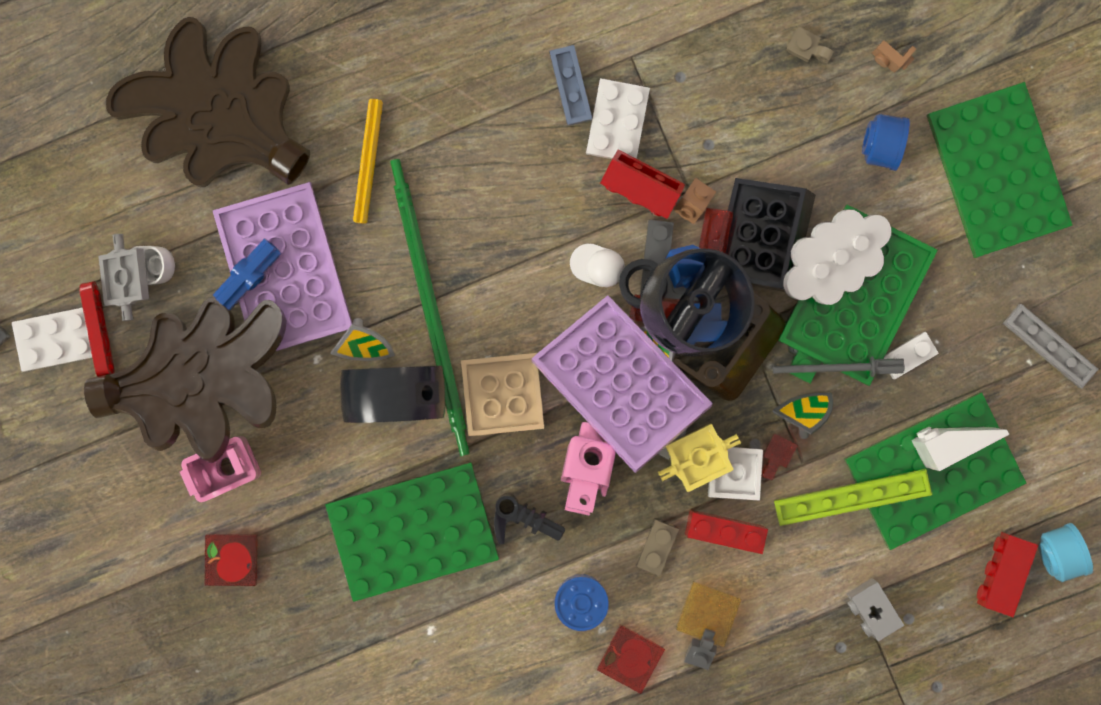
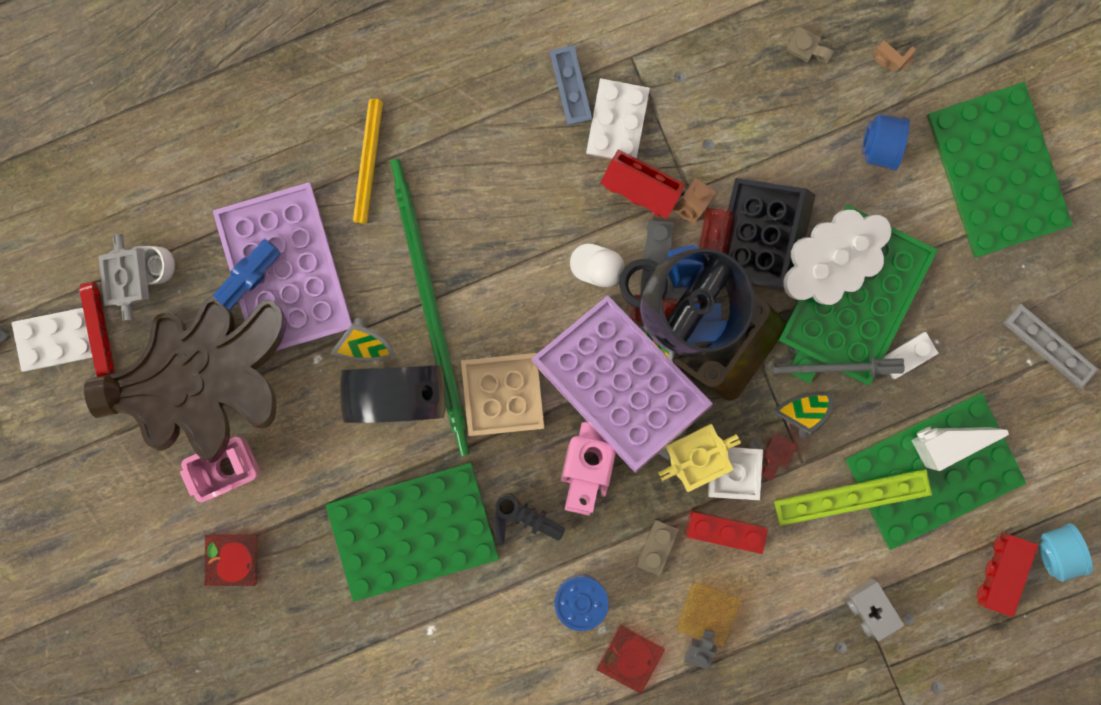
(213, 109): dark brown plant -> none

